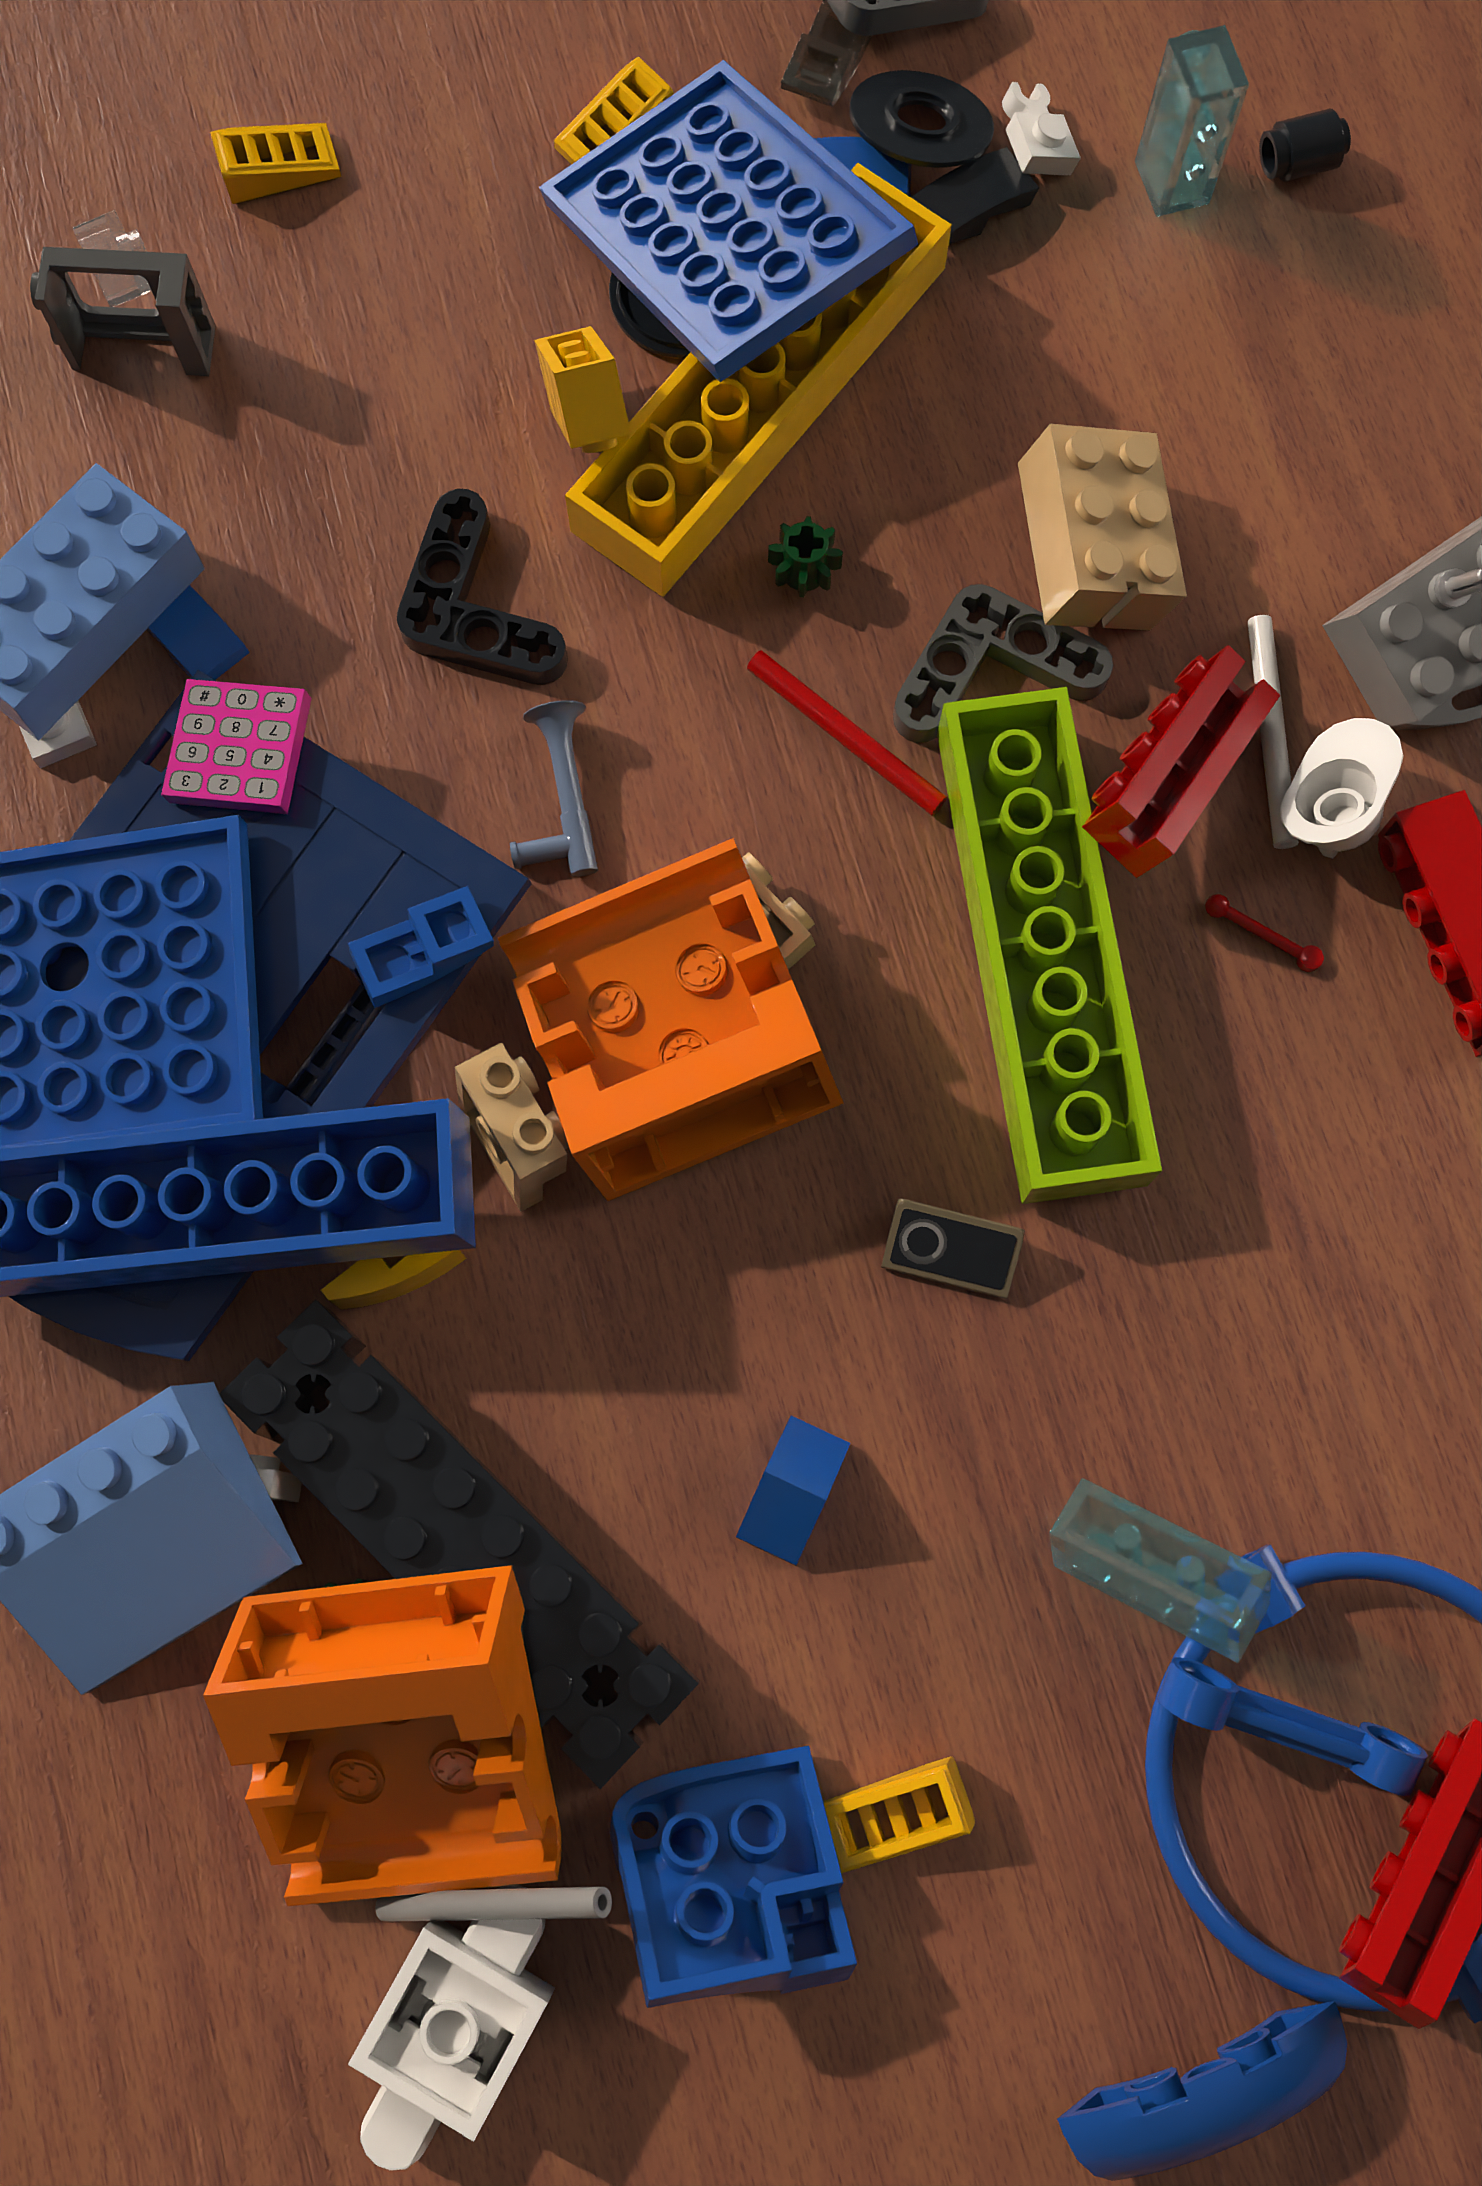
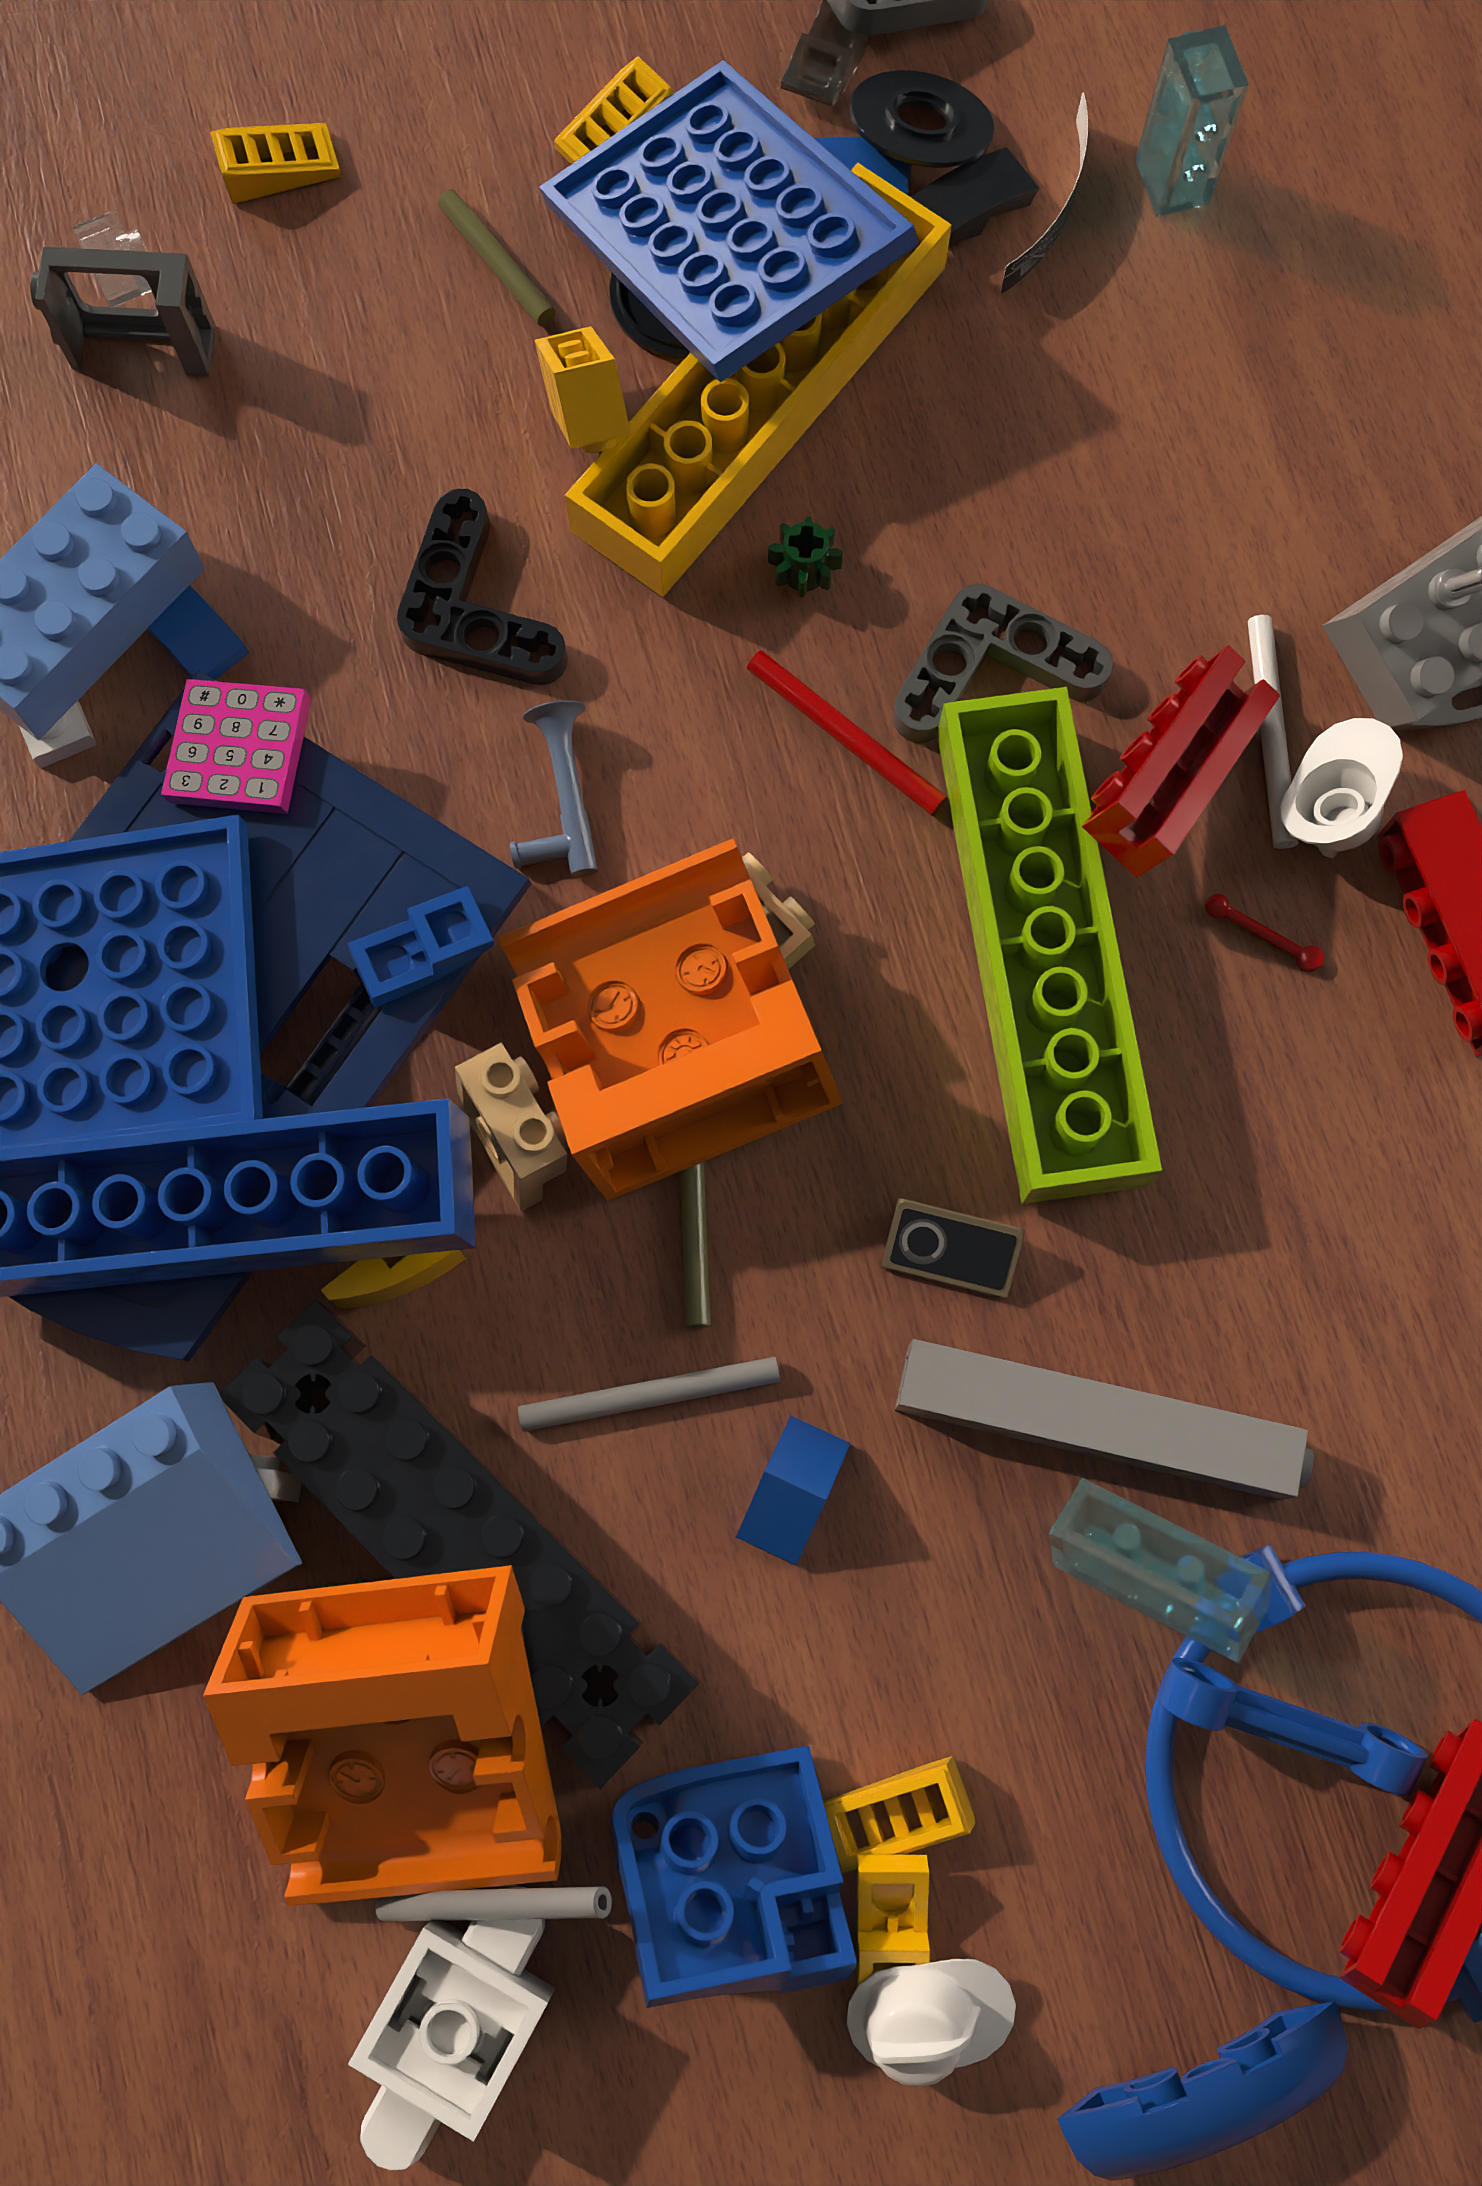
(496, 257): none -> olive bar
(648, 1394): none -> light grey bar
(694, 1247): none -> olive bar
(891, 1912): none -> yellow slope
(930, 2018): none -> white piece
(1027, 261): none -> sticker
(1038, 137): white plate -> none
(1101, 527): tan piece -> none
(1104, 1421): none -> light grey brick
(1304, 145): black brick -> none

